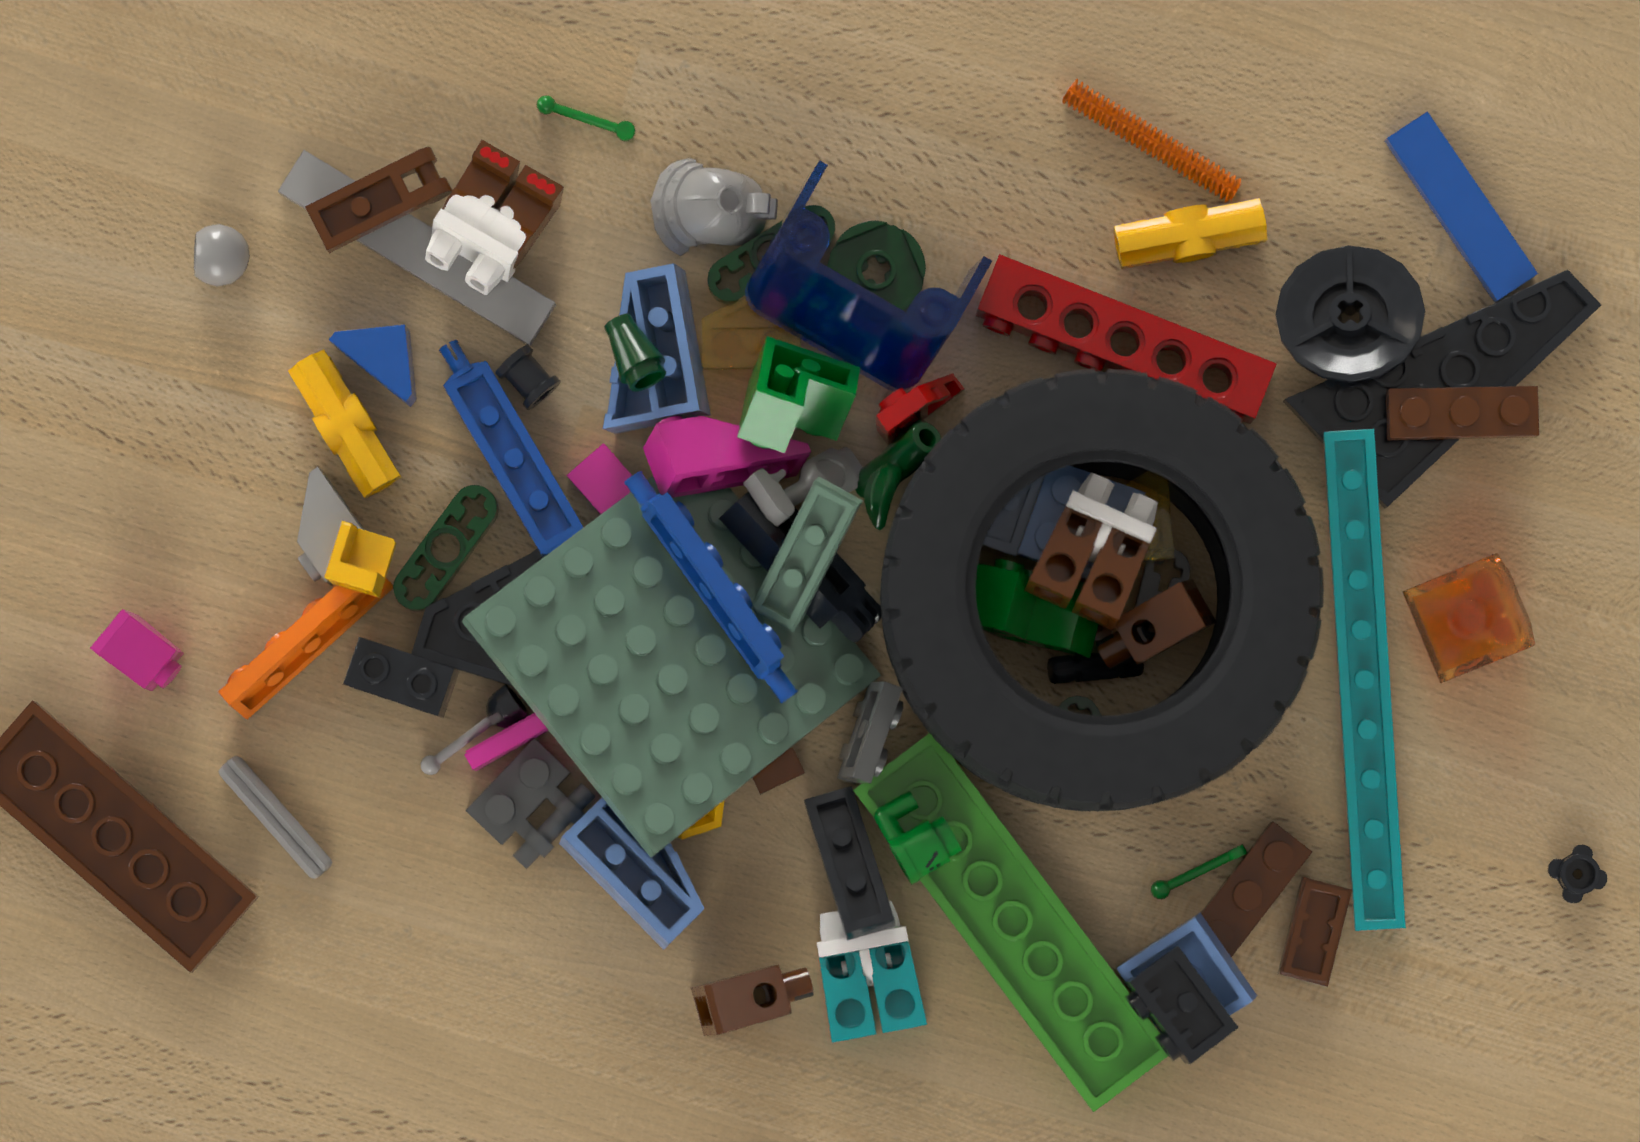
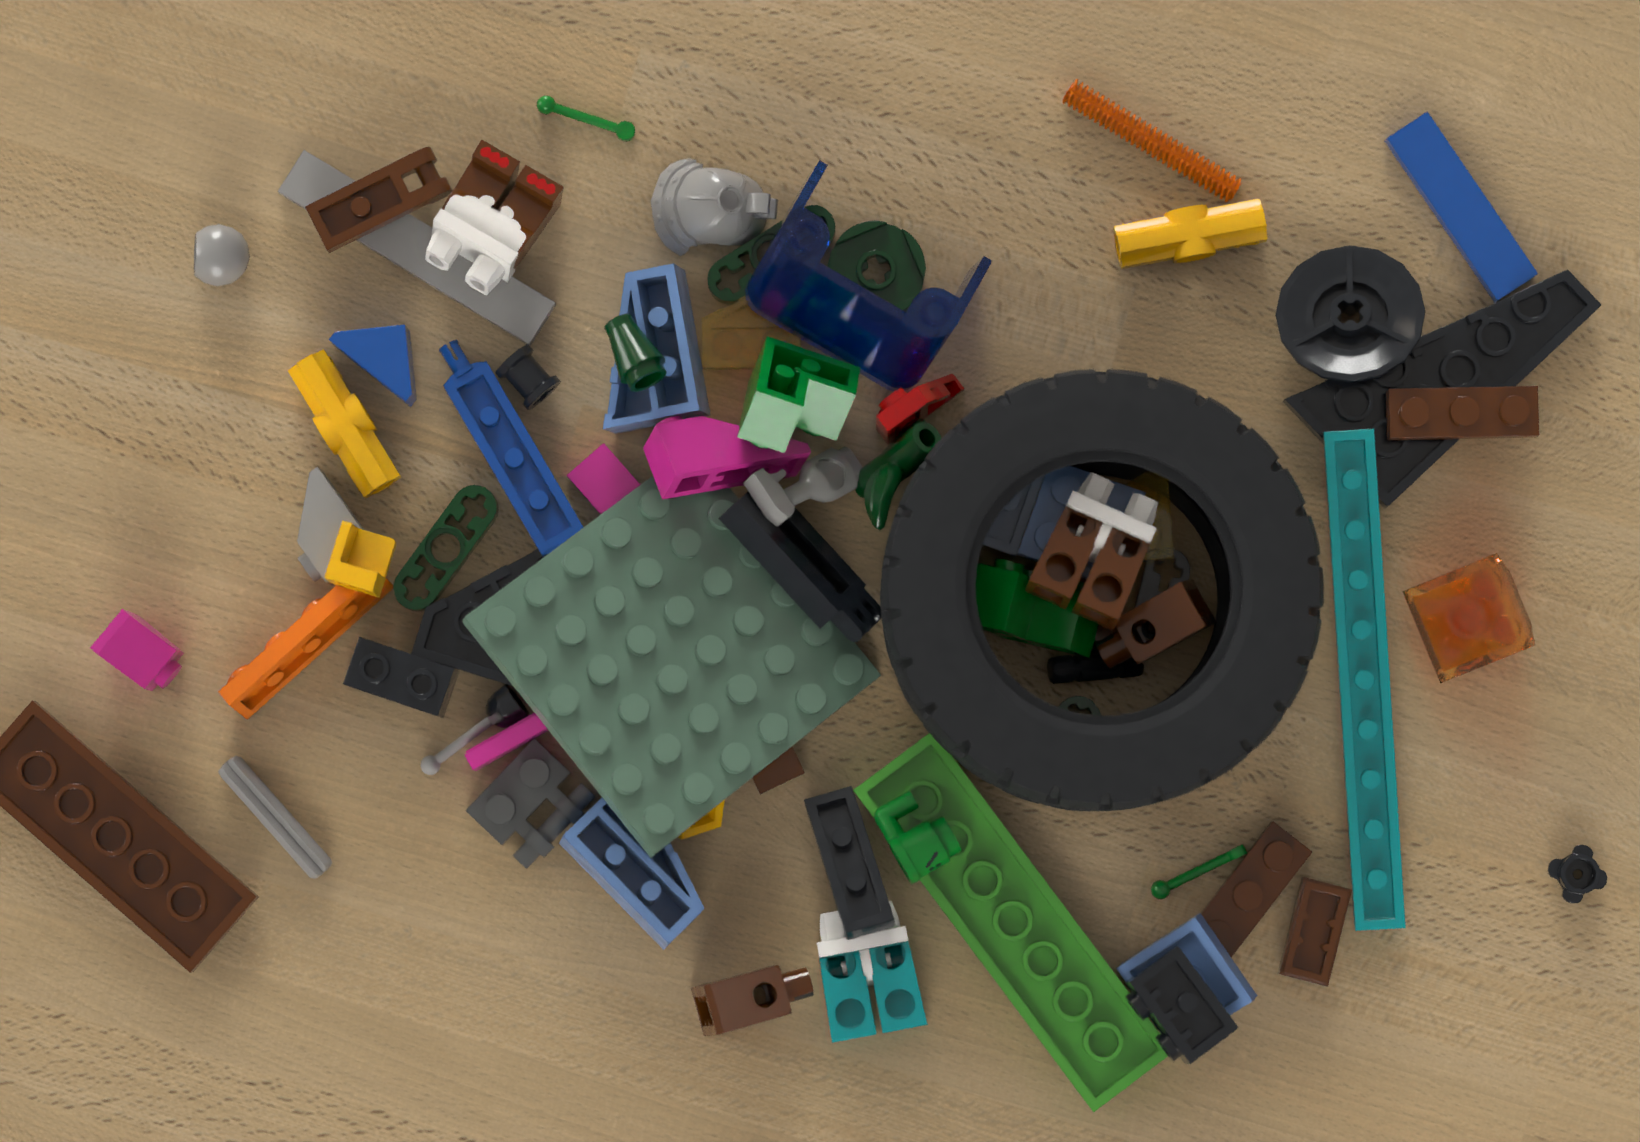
(704, 571): blue plate -> none
(806, 554): sand green tile -> none
(875, 716): dark grey plate -> none
(1013, 280): red brick -> none

